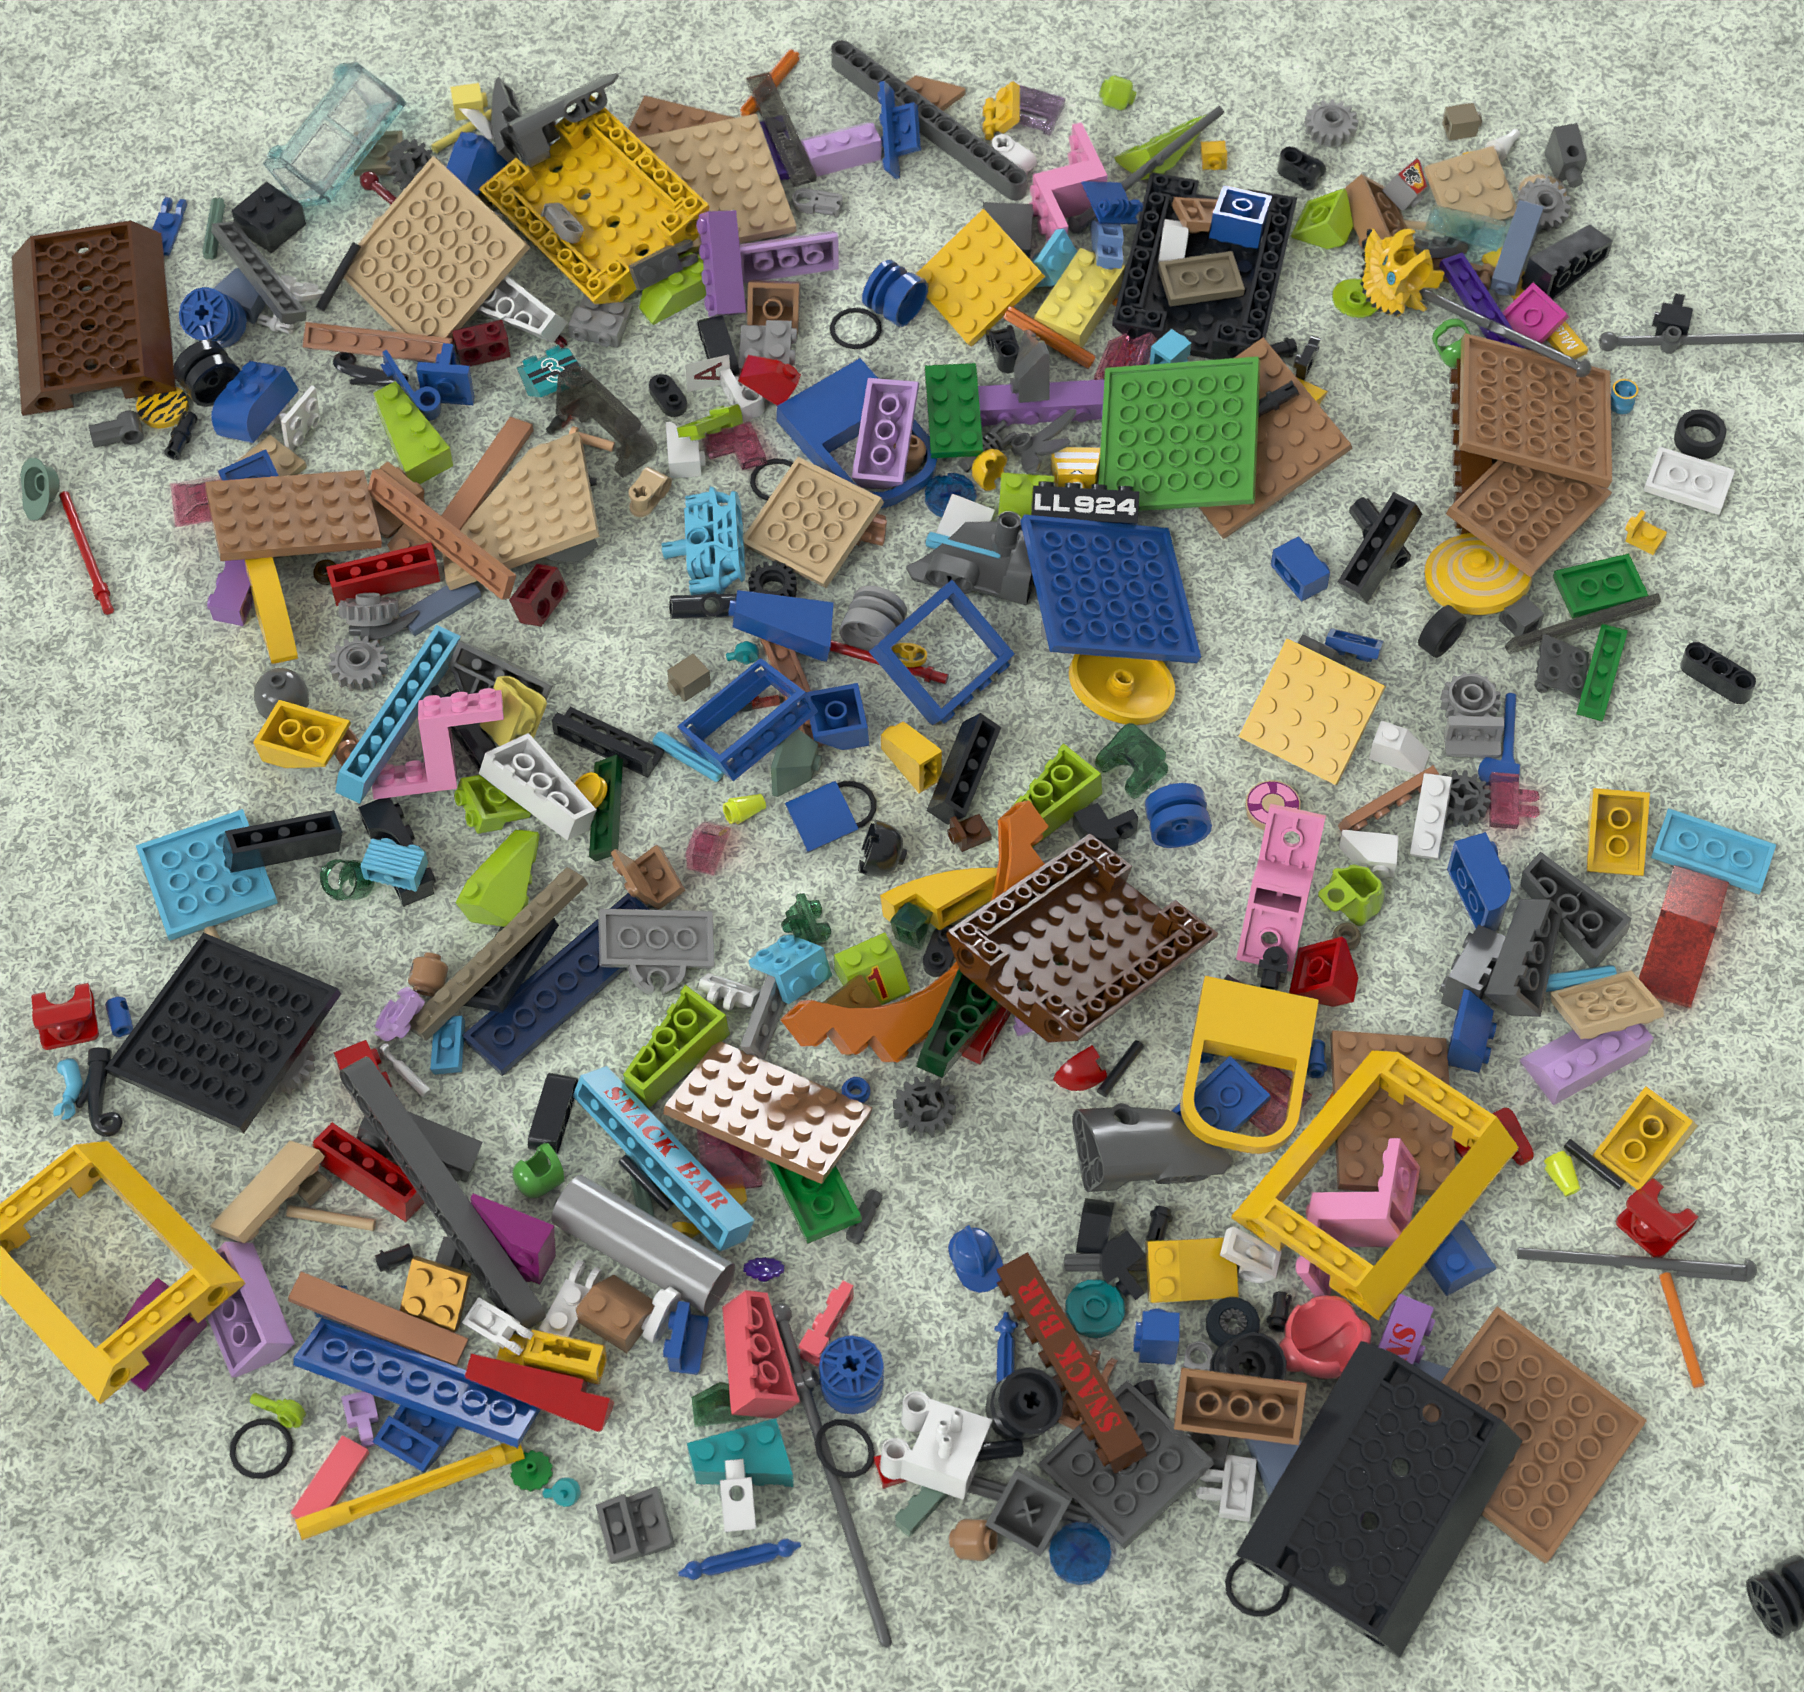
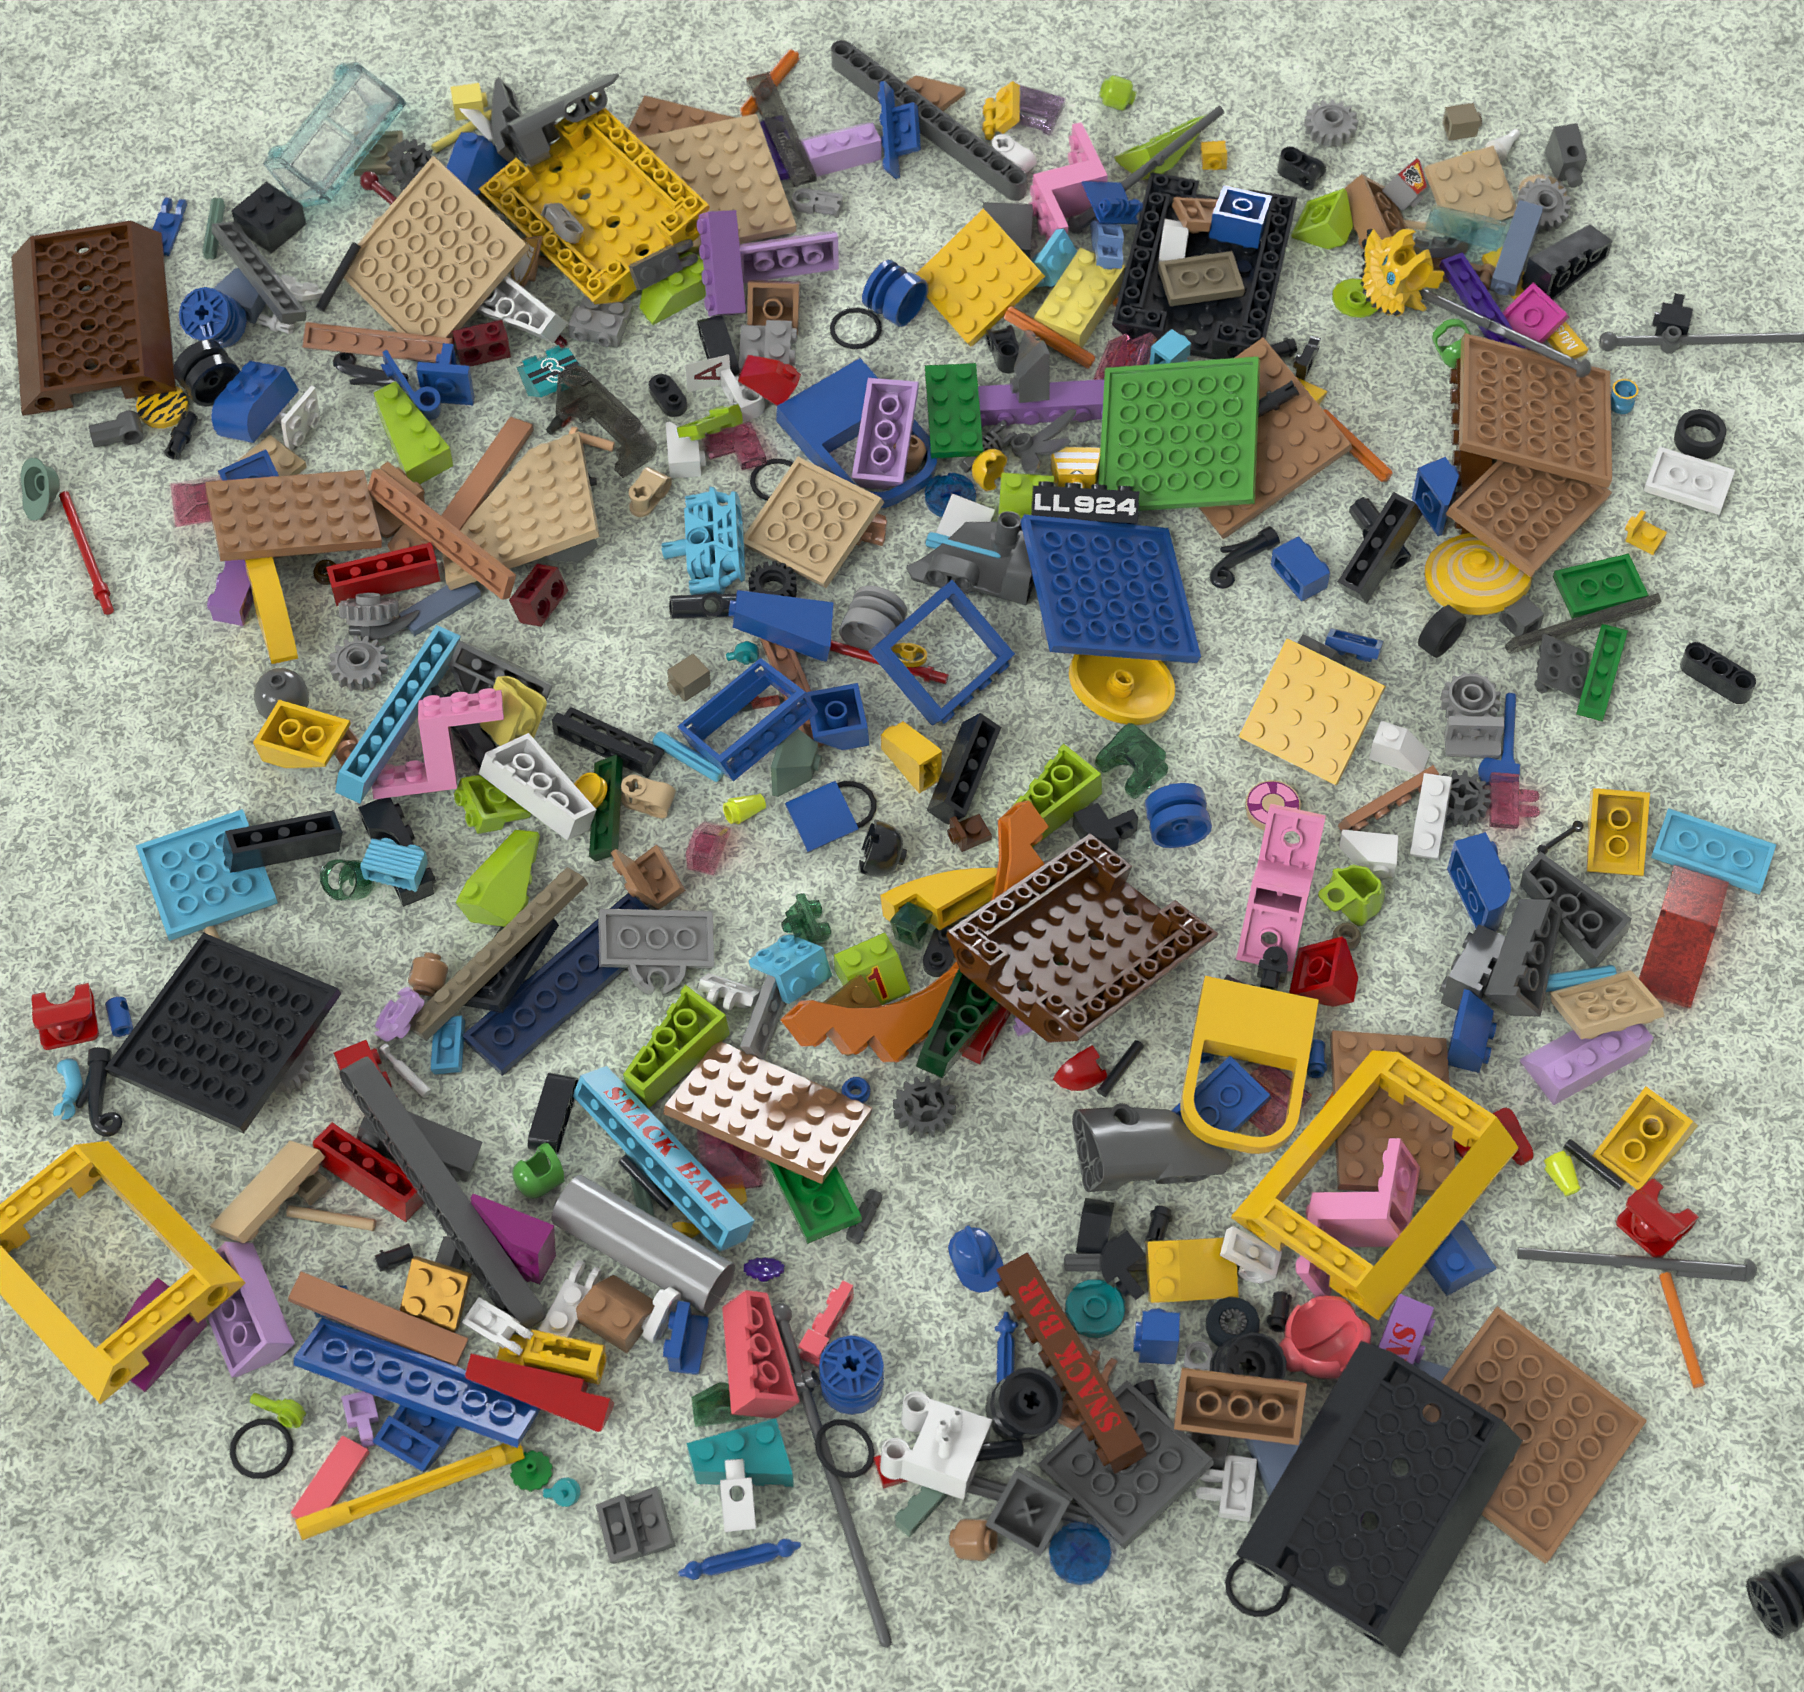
(527, 266): none -> shield
(648, 796): none -> tan piece
(1240, 552): none -> black plant
(1362, 453): none -> orange axle
(1435, 492): none -> blue slope
(1577, 826): none -> black hinge

